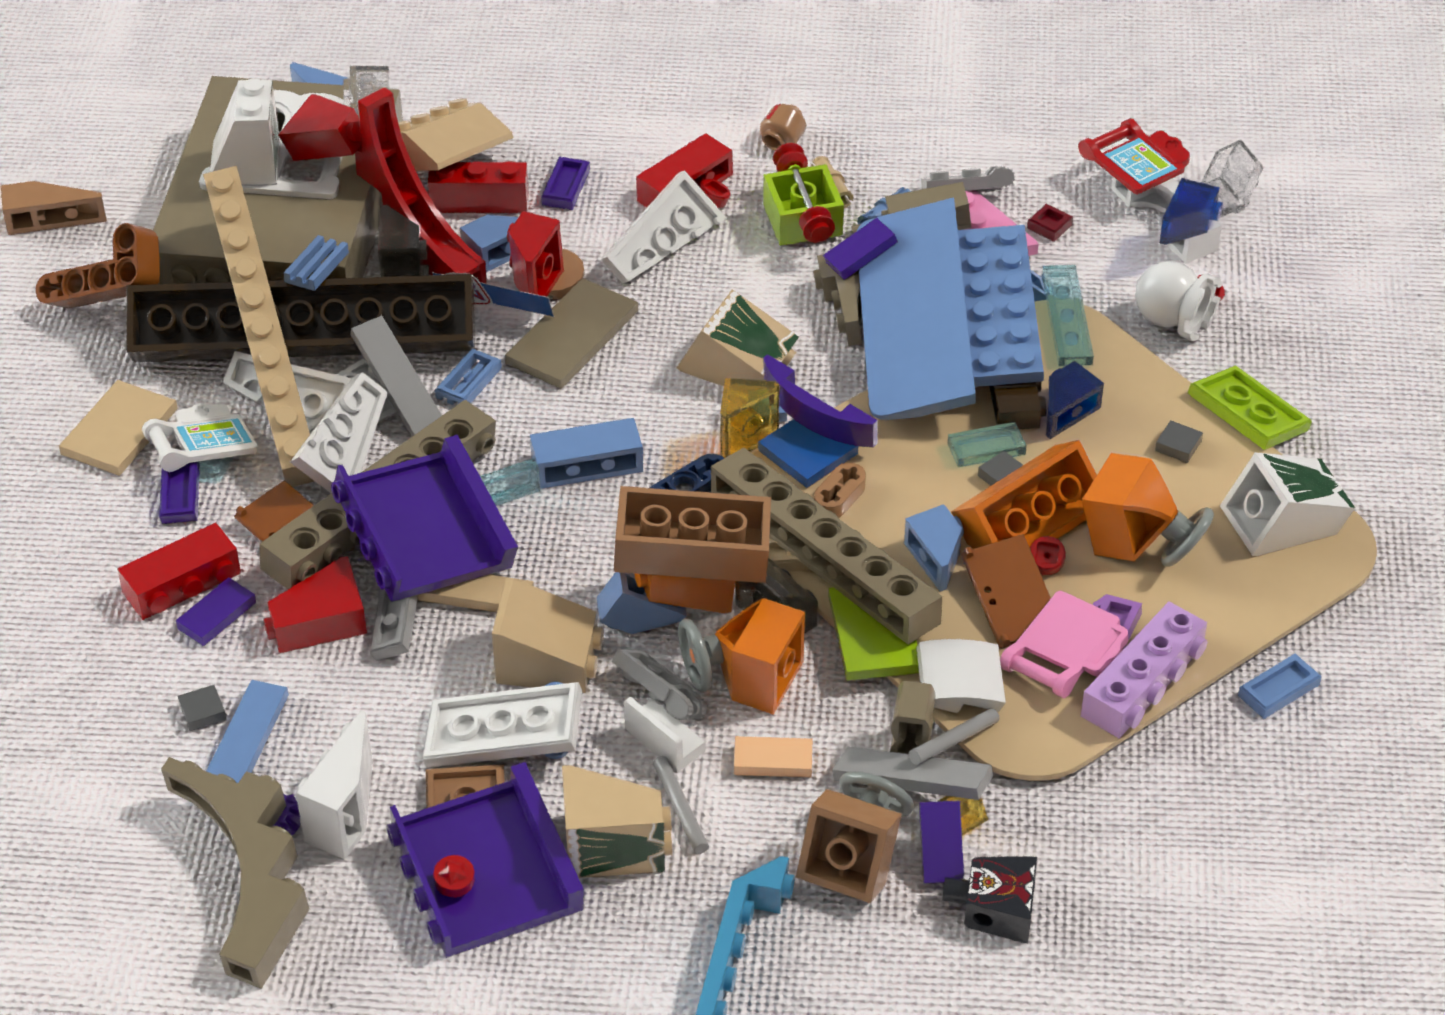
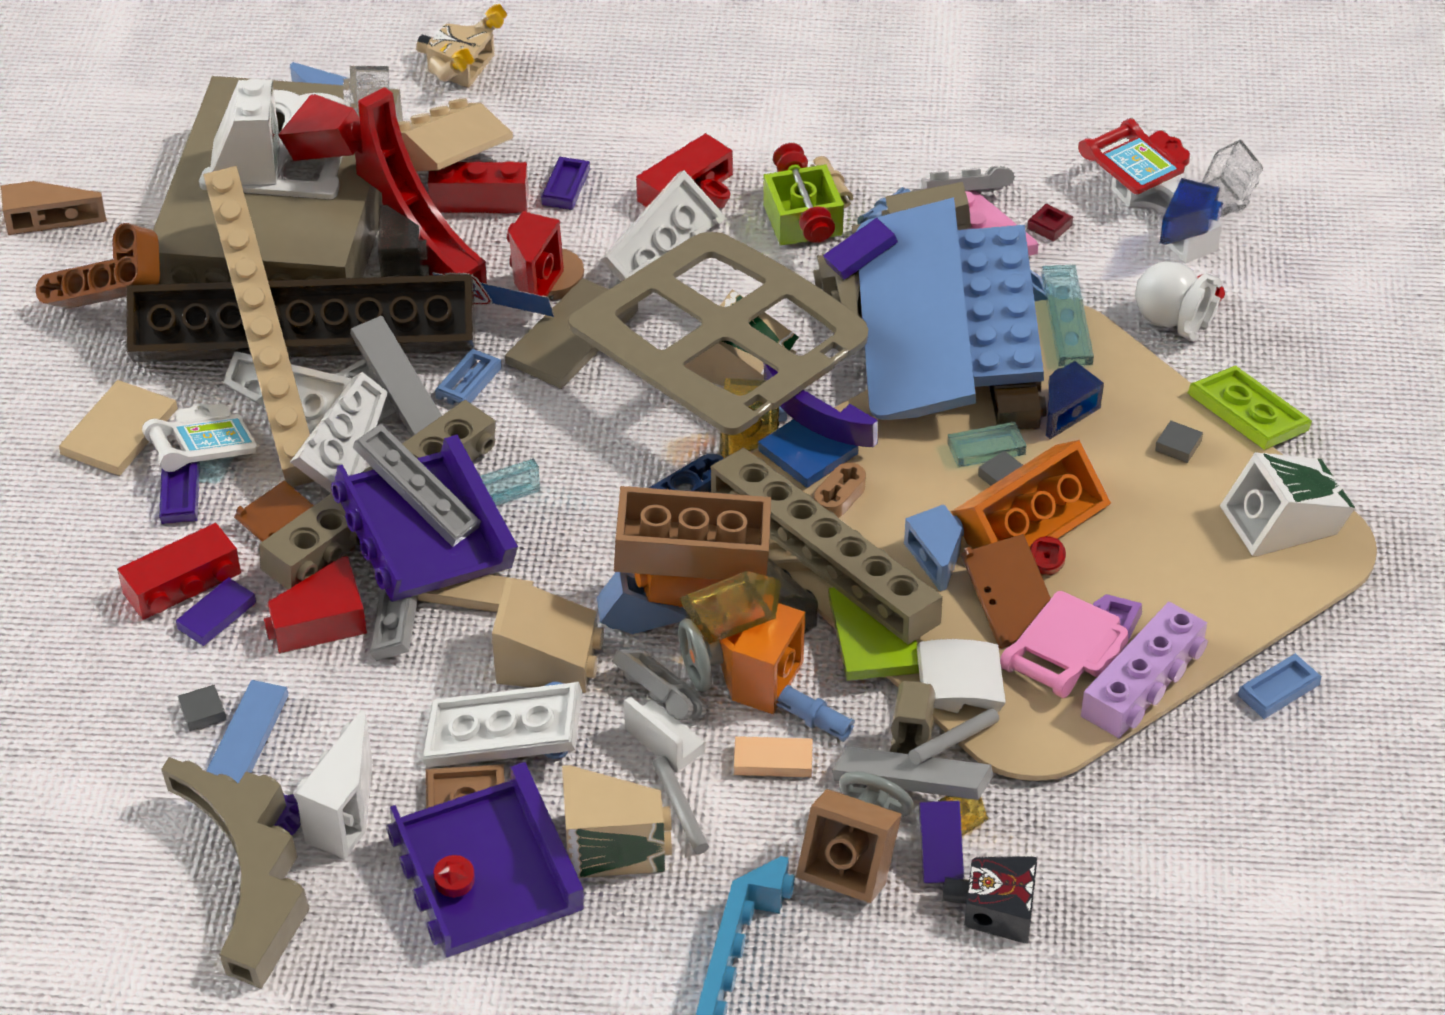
(310, 261): medium blue tile -> none
(416, 484): none -> light grey tile
(462, 51): none -> tan torso
(489, 239): medium blue slope -> none
(587, 452): medium blue brick -> none
(666, 368): none -> dark tan window
(733, 605): none -> clear yellow slope
(782, 126): medium nougat head -> none
(816, 713): none -> medium blue pin
(1132, 507): orange piece -> none

